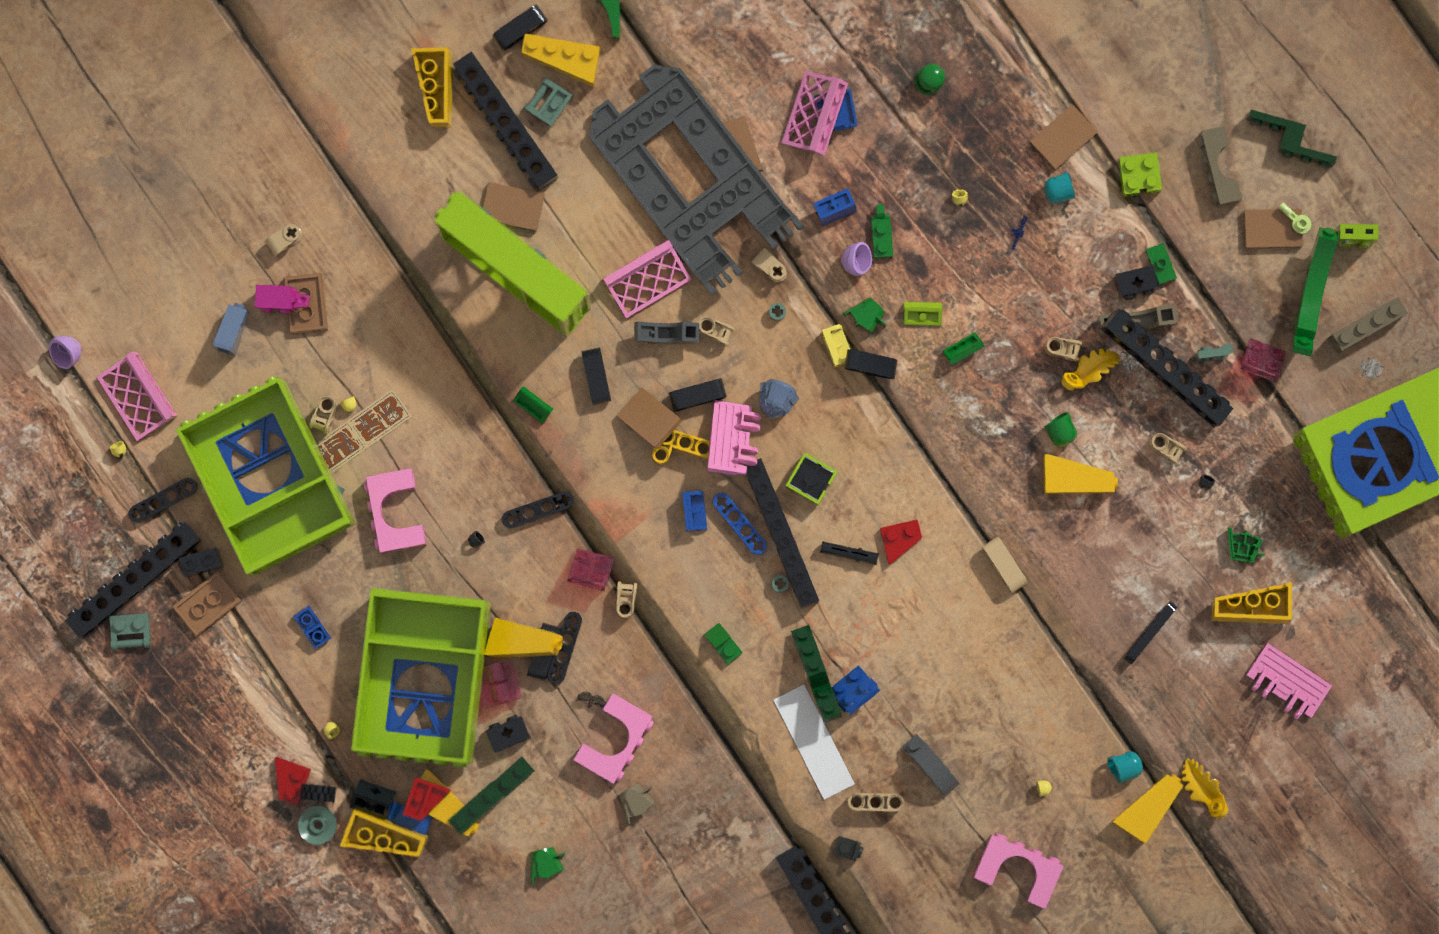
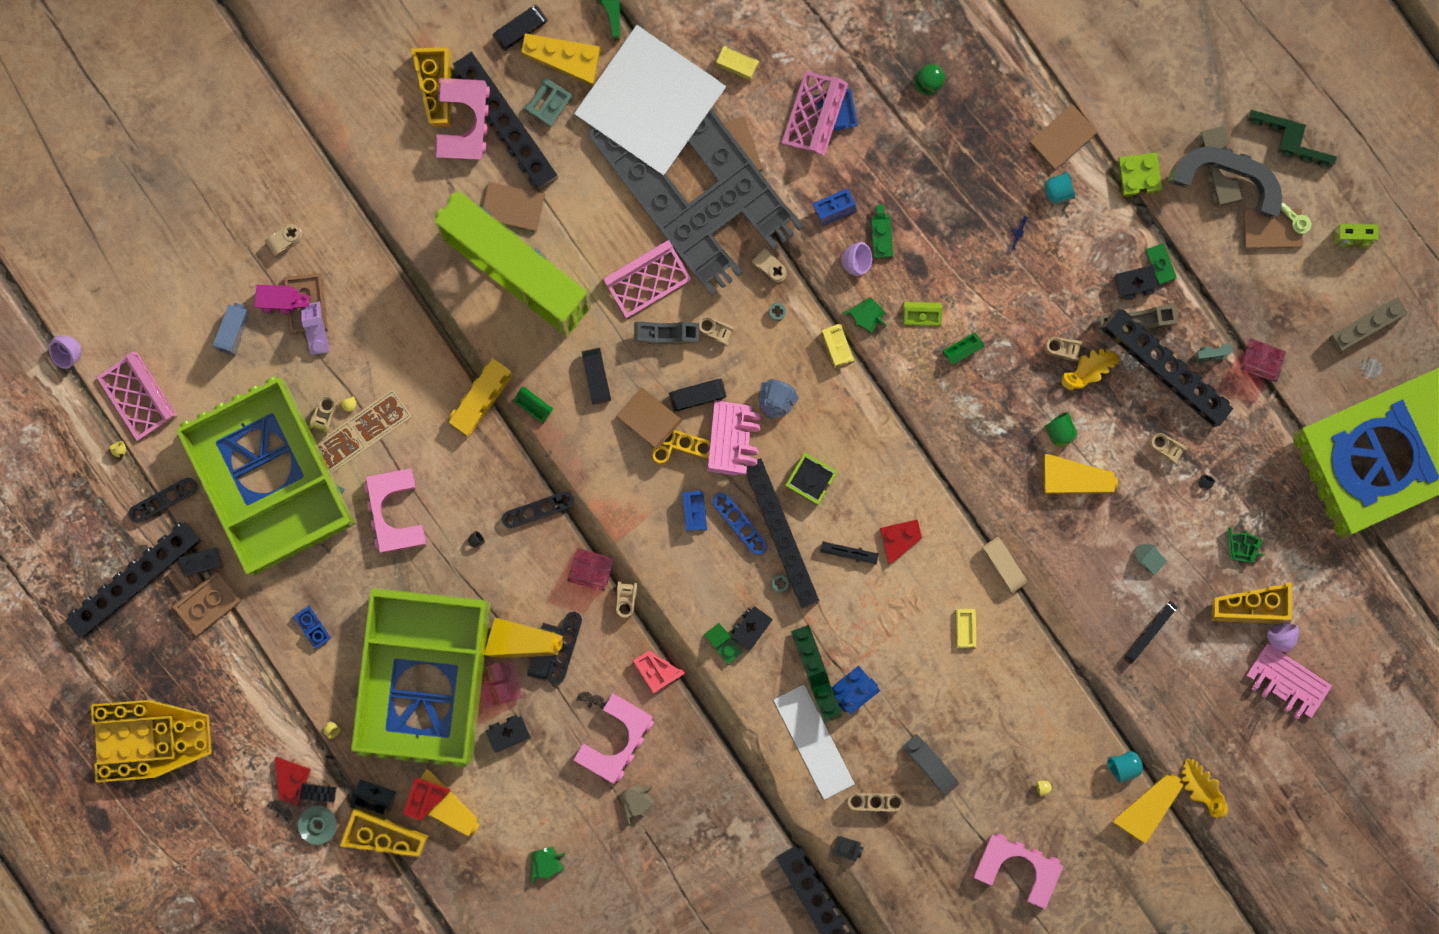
(130, 625): sand green plate -> none
(146, 739): none -> yellow wedge
(315, 328): none -> lavender bracket
(396, 816): blue slope -> none
(469, 144): none -> bright pink arch
(481, 397): none -> yellow wedge
(491, 795): dark green bracket -> none
(650, 100): none -> white sticker
(656, 671): none -> coral wing
(737, 63): none -> light yellow hinge
(761, 623): none -> black brick
(870, 364): black beam -> none
(959, 197): light yellow hinge -> none
(966, 628): none -> light yellow tile
(1149, 557): none -> sand green tile
(1266, 182): none -> dark grey arch
(1283, 637): none -> lavender hat
(1312, 291): green arch -> none

